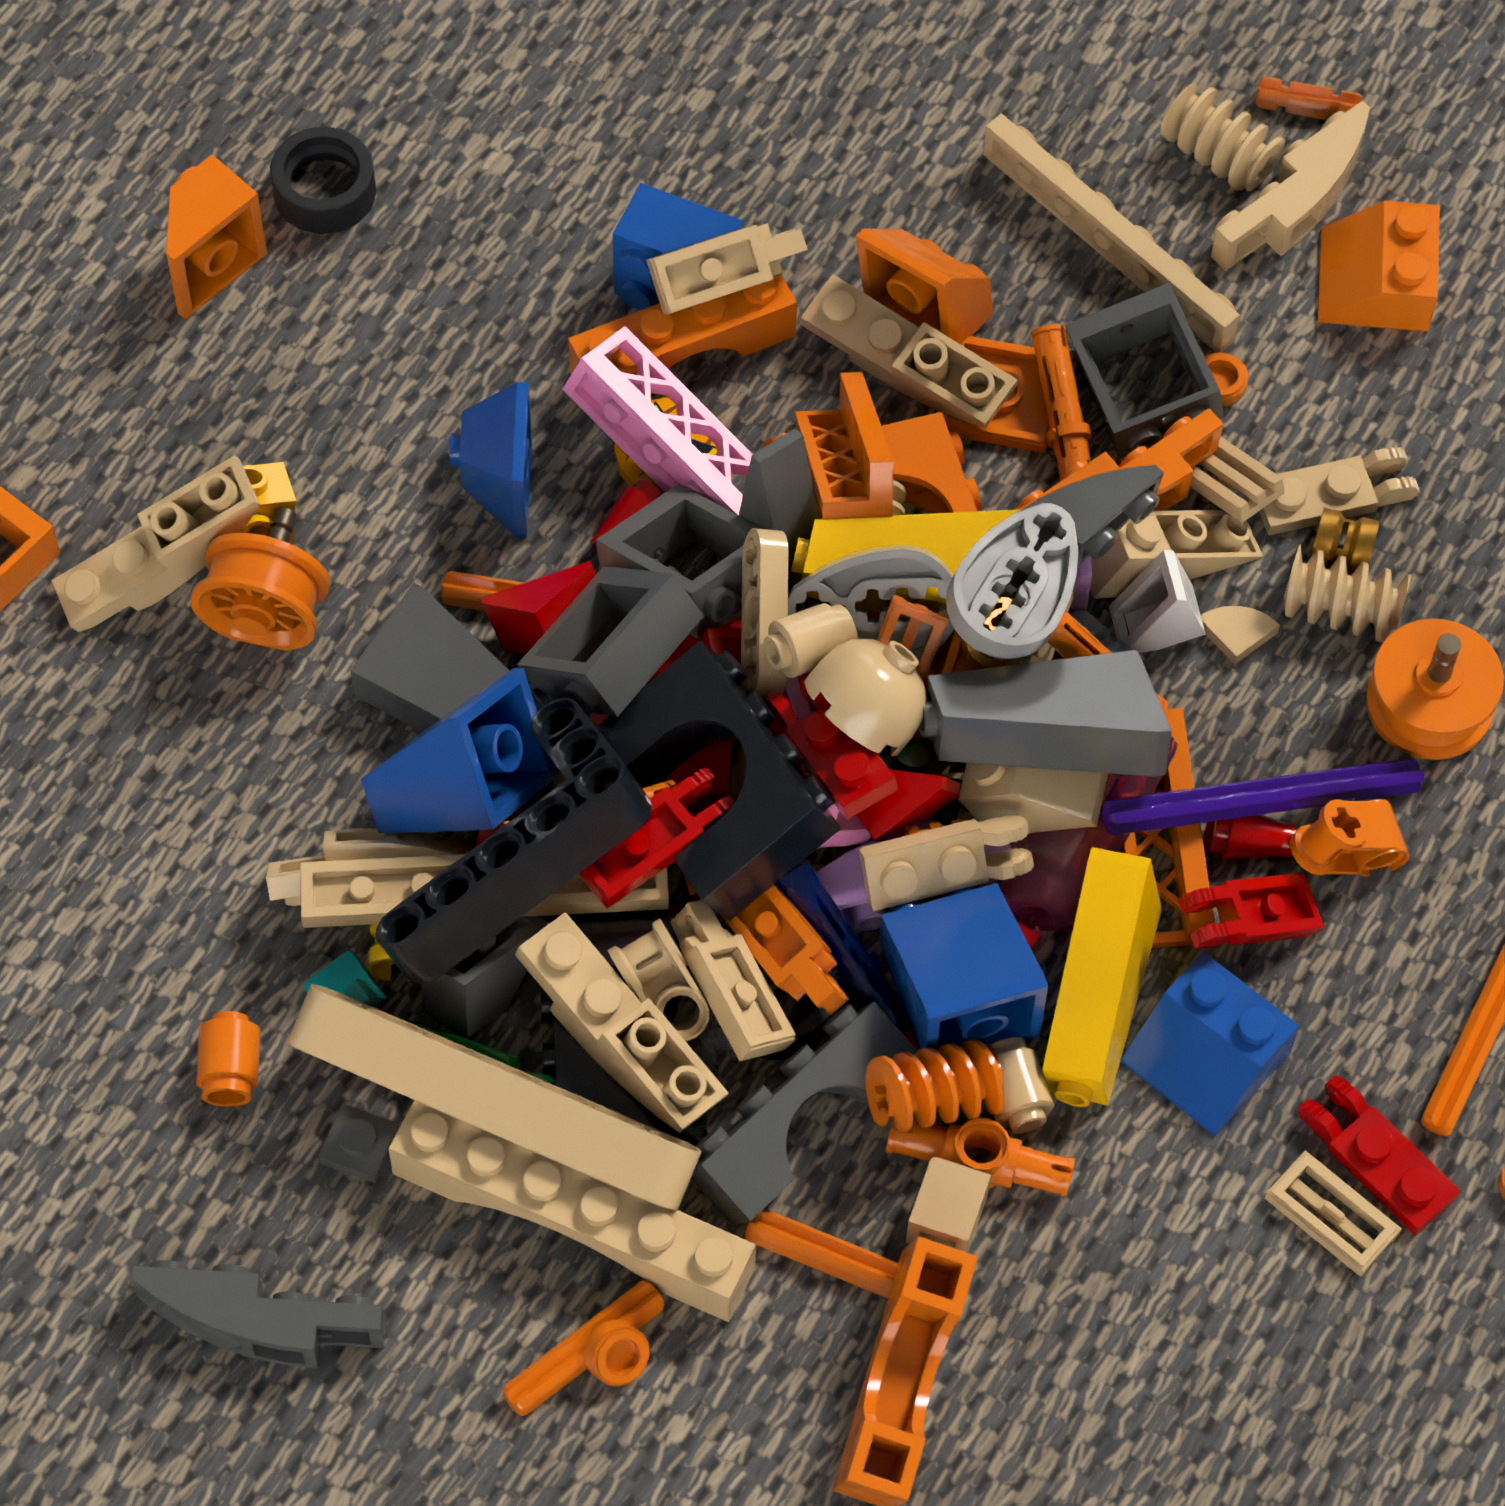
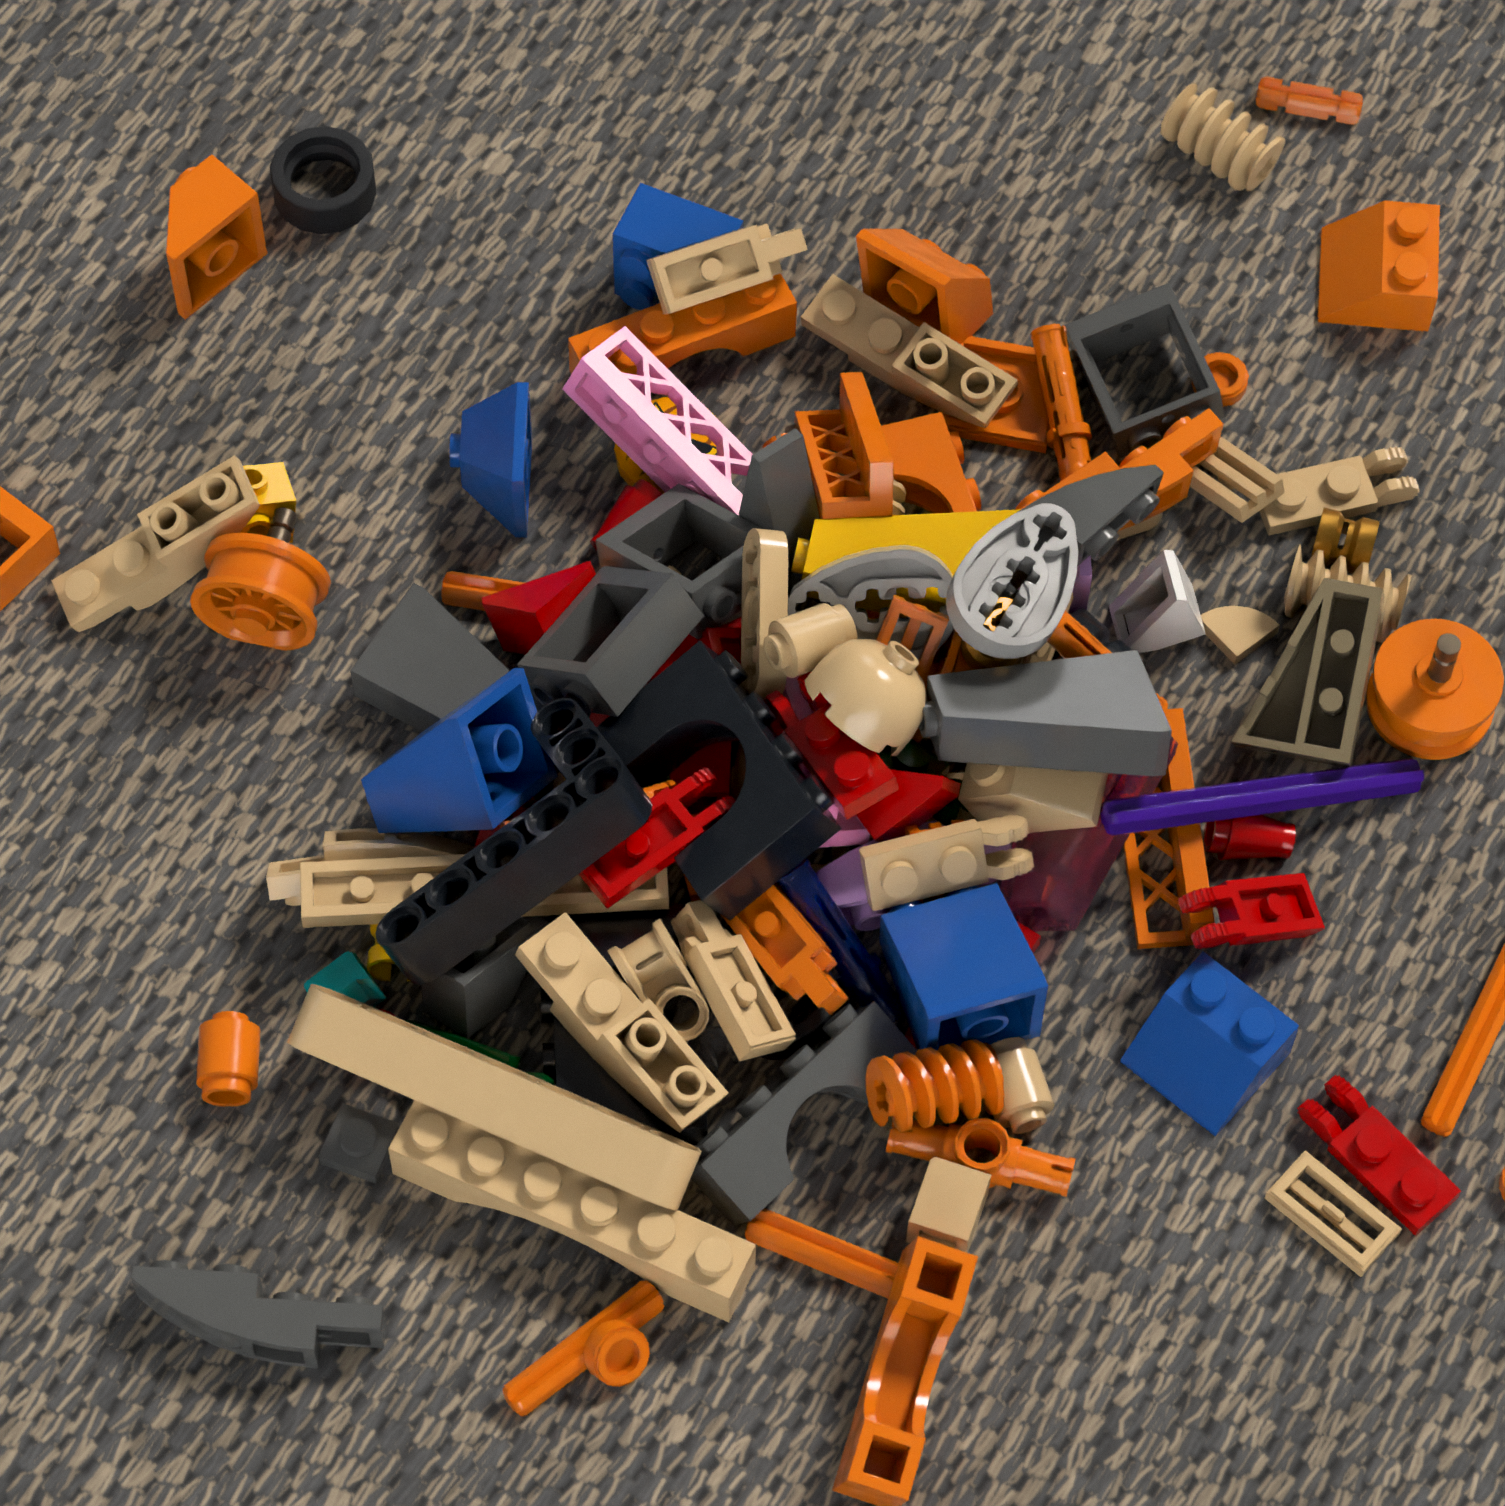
(1102, 976): yellow slope -> none
(1107, 231): tan plate -> none
(1200, 538): tan slope -> none
(1306, 189): tan slope -> none
(1320, 682): none -> dark tan wedge
(1350, 839): orange piece -> none

